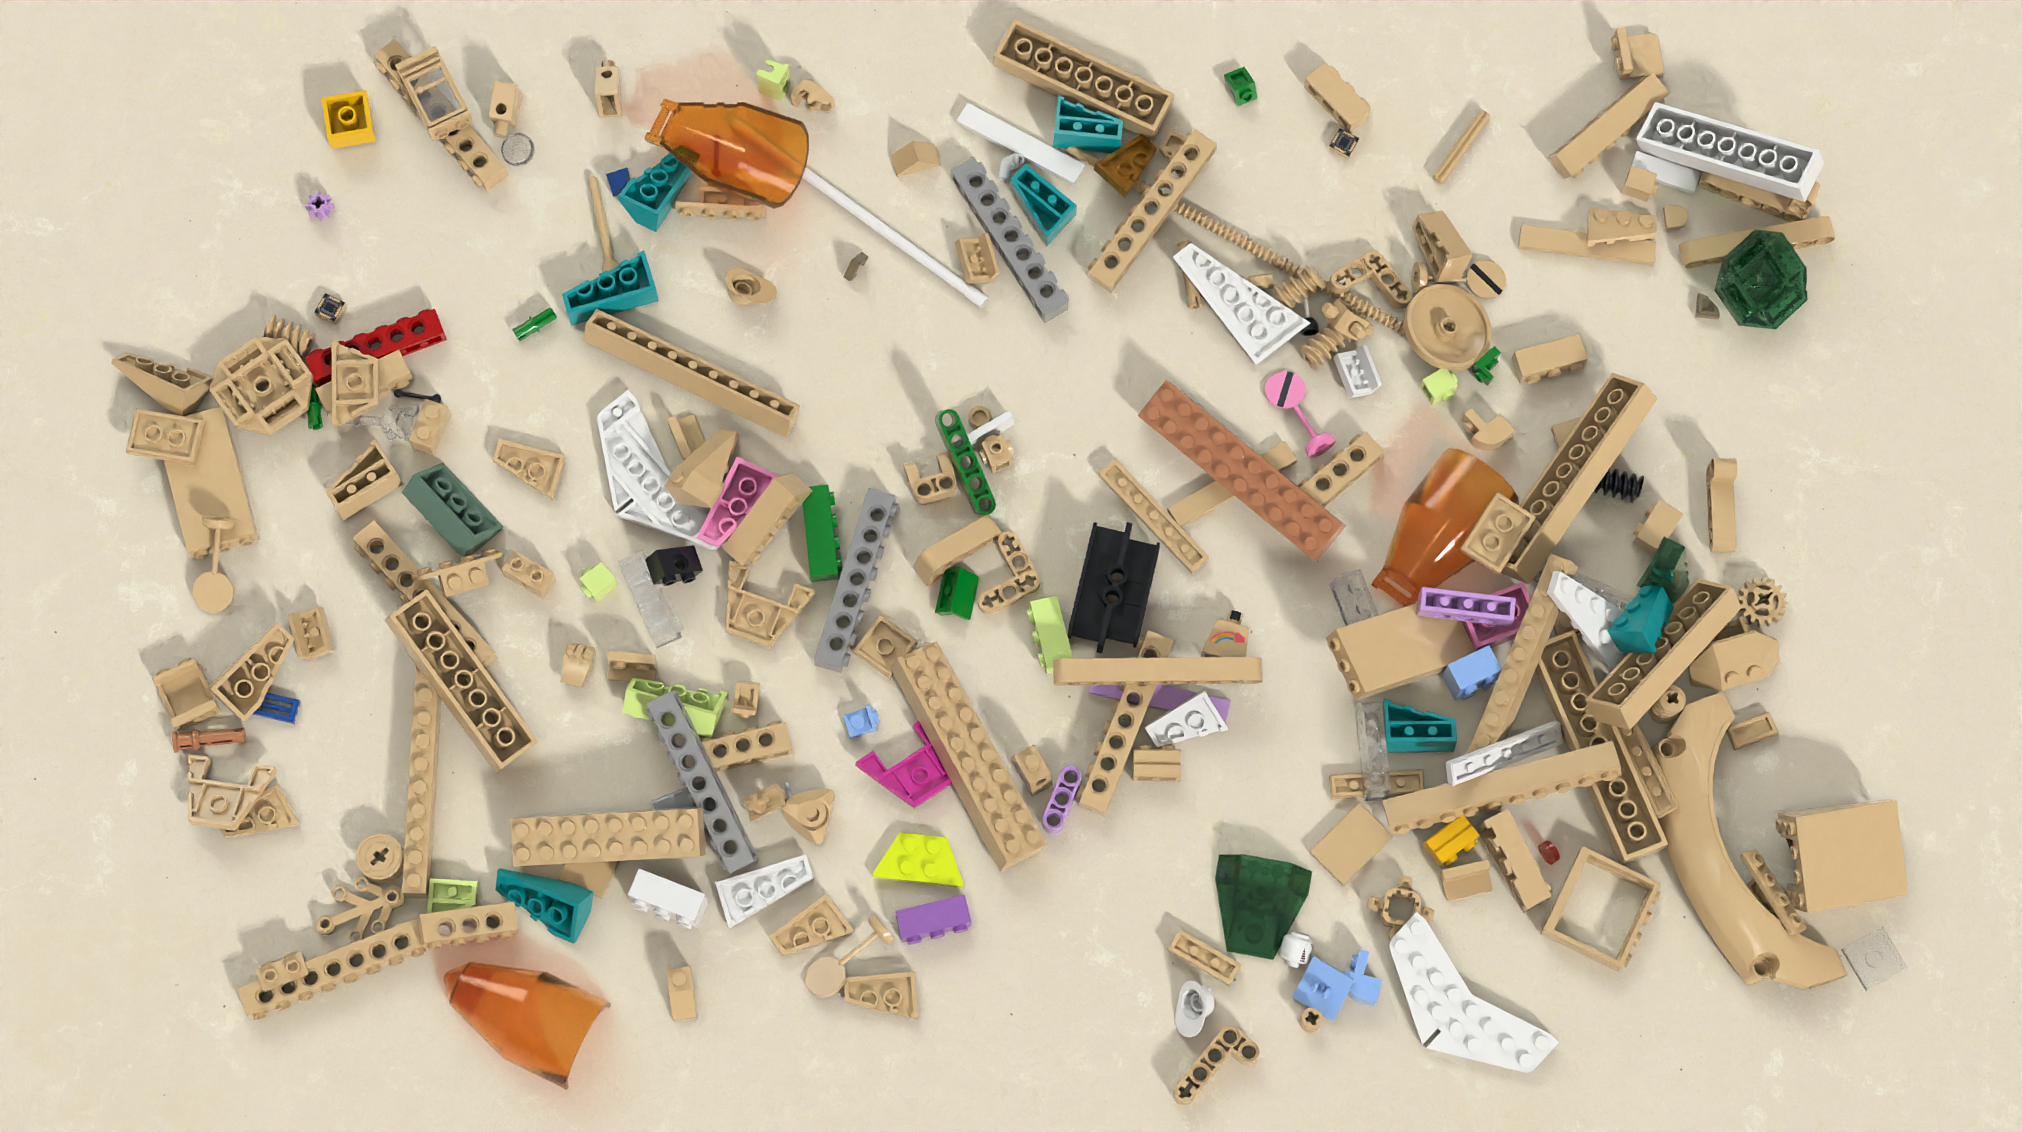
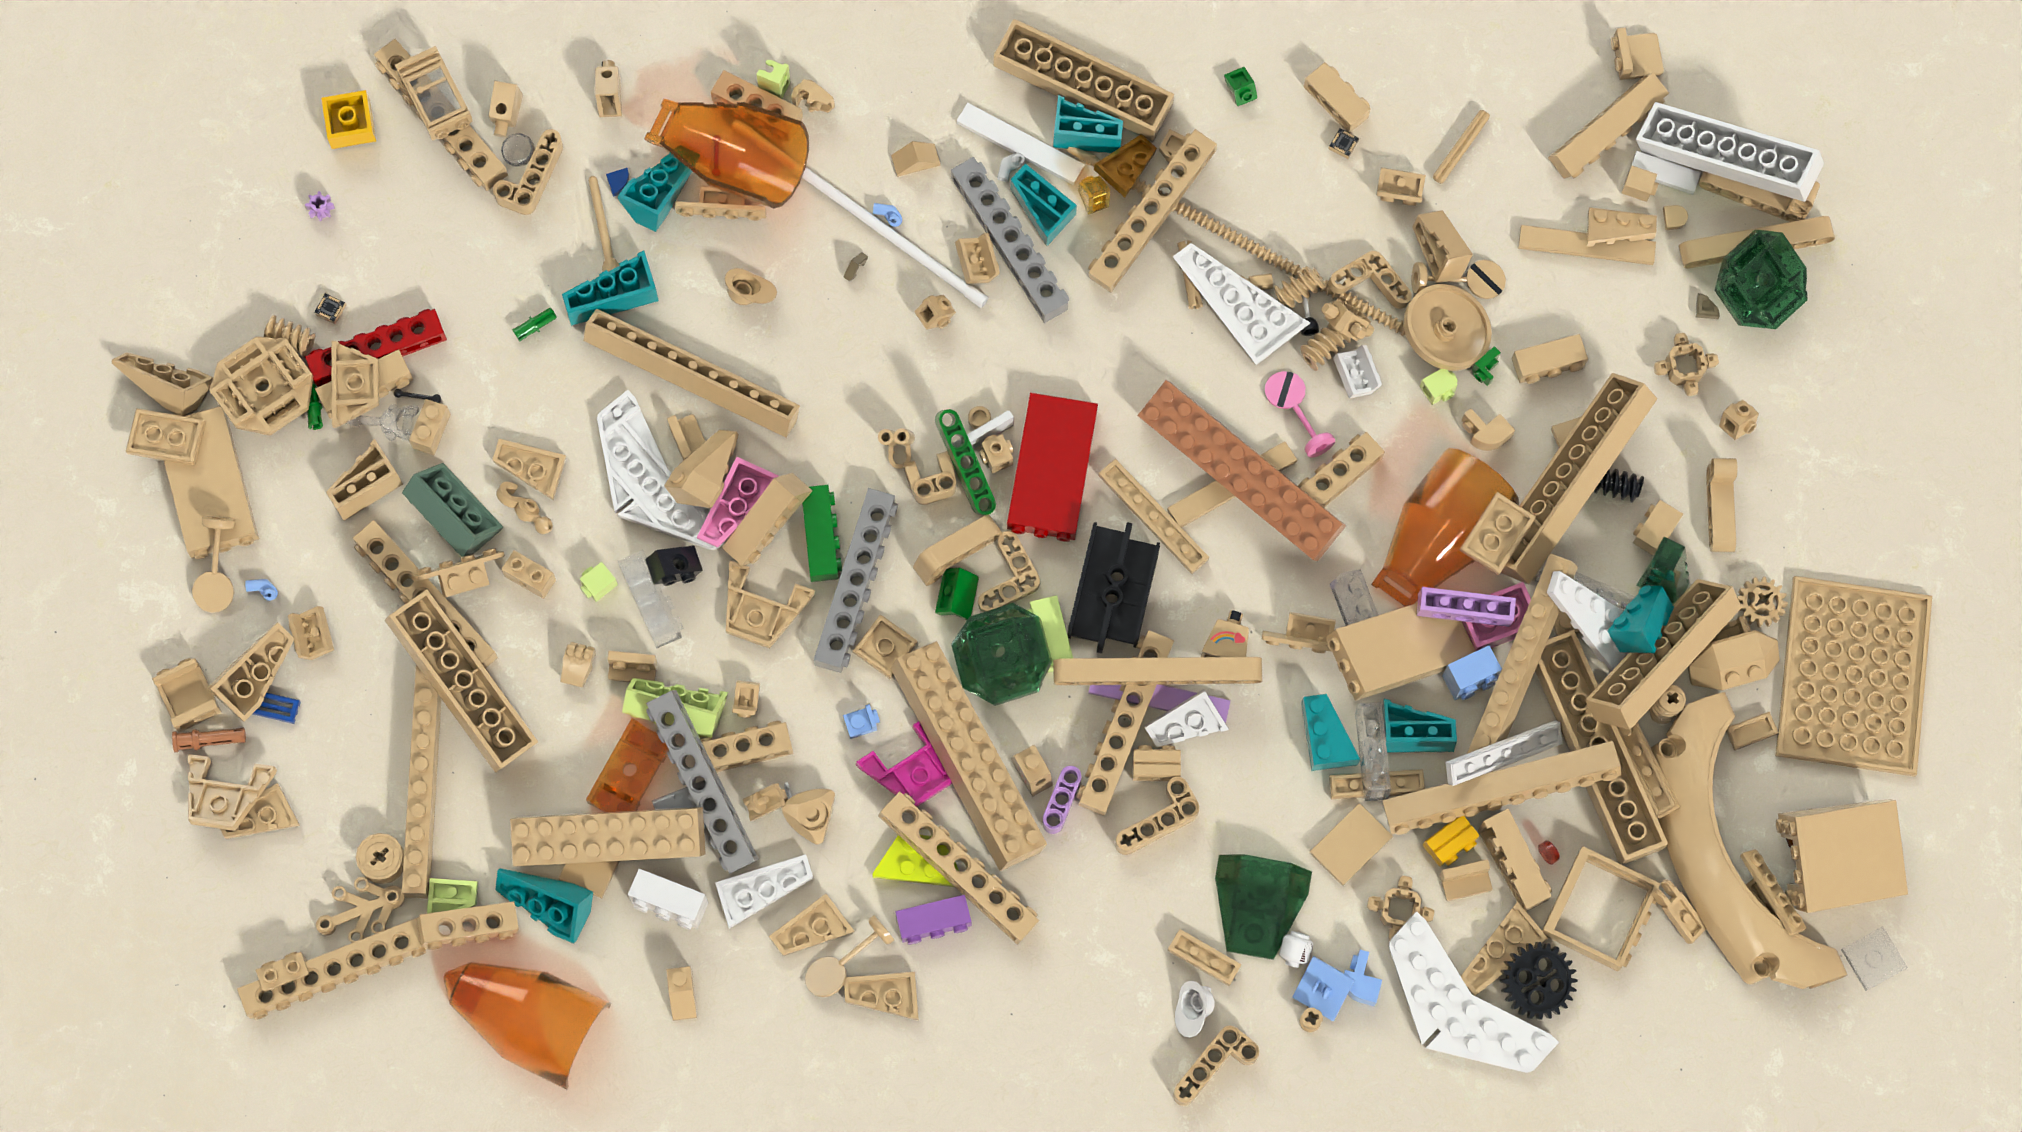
(264, 586): none -> light blue arm
(525, 508): none -> tan piece
(533, 171): none -> tan beam
(620, 792): none -> clear orange piece
(730, 84): none -> tan brick
(890, 212): none -> light blue arm
(891, 438): none -> tan piece
(935, 312): none -> tan brick
(962, 881): none -> tan brick
(1021, 666): none -> clear green piece
(1052, 467): none -> red brick
(1094, 194): none -> clear yellow slope
(1154, 821): none -> tan beam
(1303, 632): none -> tan bracket
(1326, 736): none -> teal wedge
(1400, 185): none -> tan bracket
(1513, 932): none -> tan wing
(1529, 962): none -> black gear
(1679, 911): none -> tan hinge
(1681, 348): none -> tan piece
(1739, 419): none -> tan brick
(1854, 676): none -> tan tile

